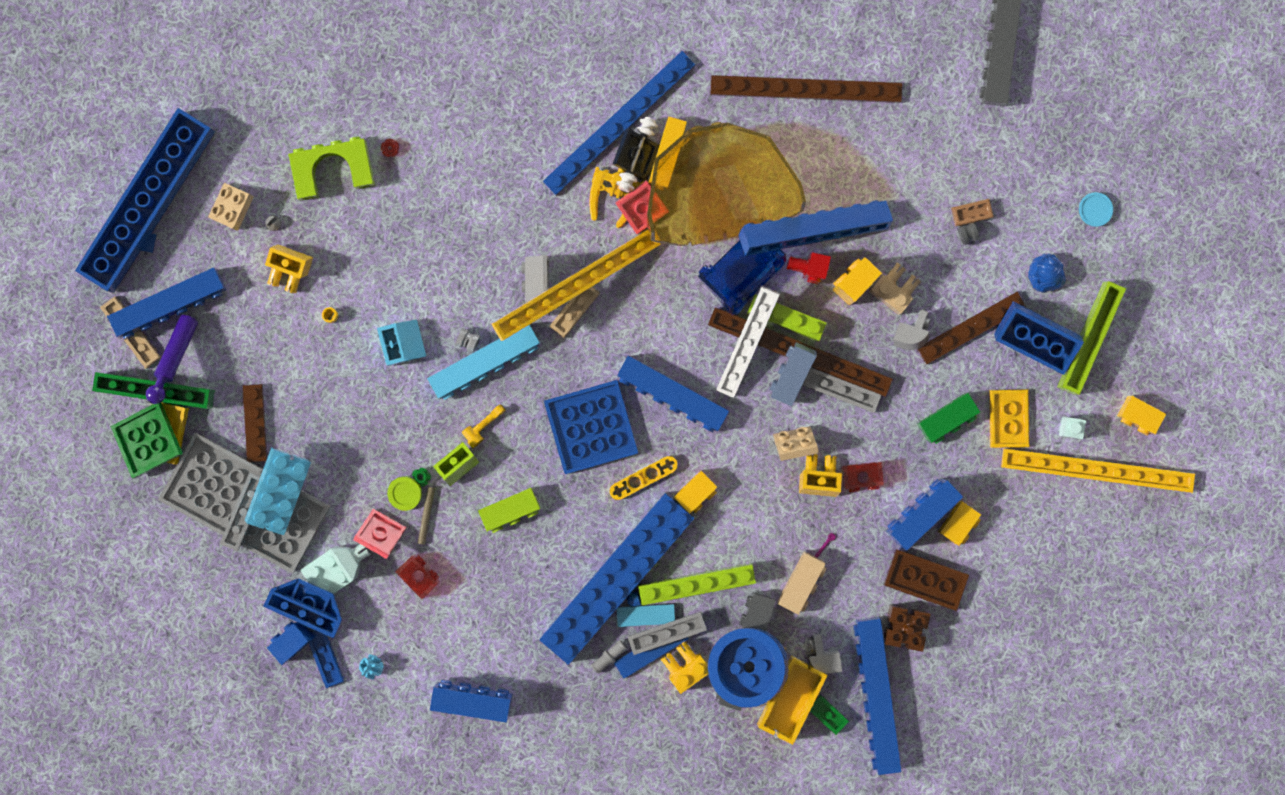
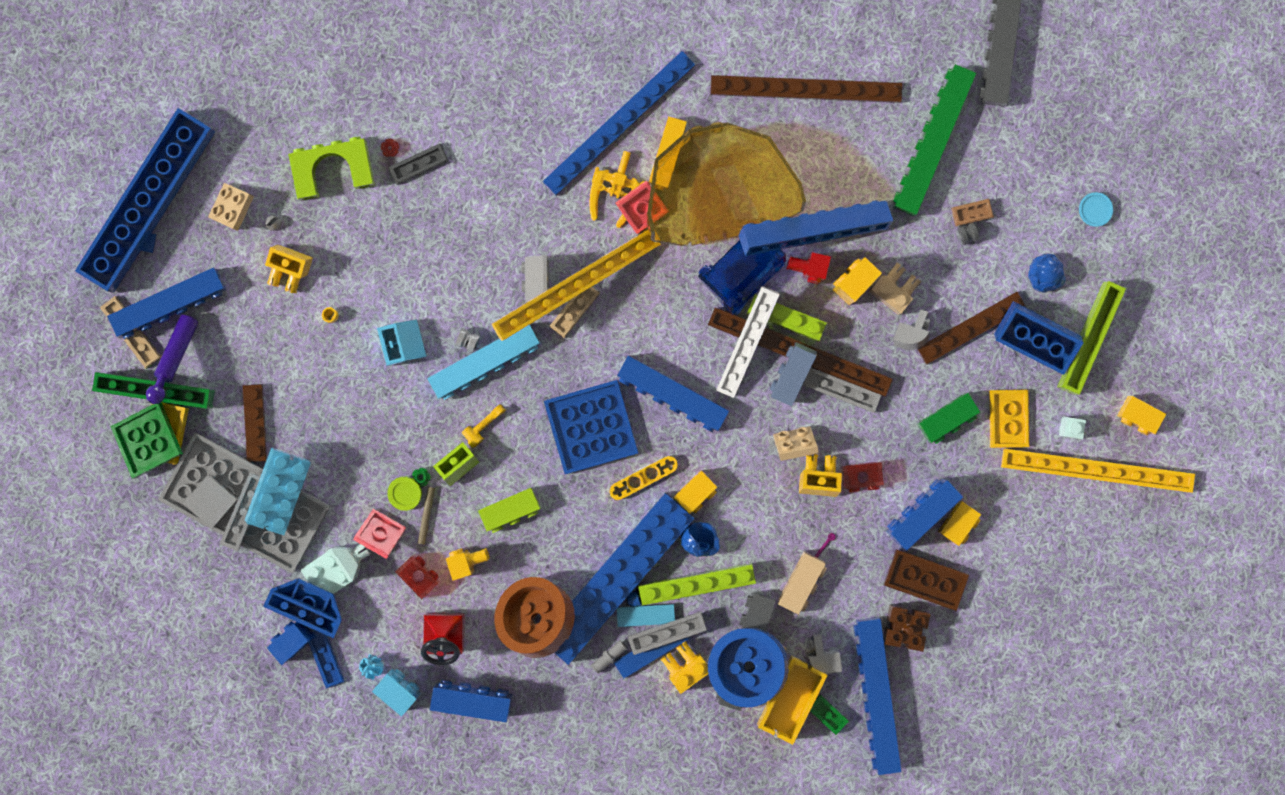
(210, 501): none -> light grey tile
(397, 691): none -> medium azure brick
(418, 164): none -> dark grey tile
(443, 636): none -> red piece
(462, 562): none -> yellow brick
(520, 606): none -> dark orange brick
(636, 154): black plate -> none
(700, 539): none -> blue hair
(934, 140): none -> green brick

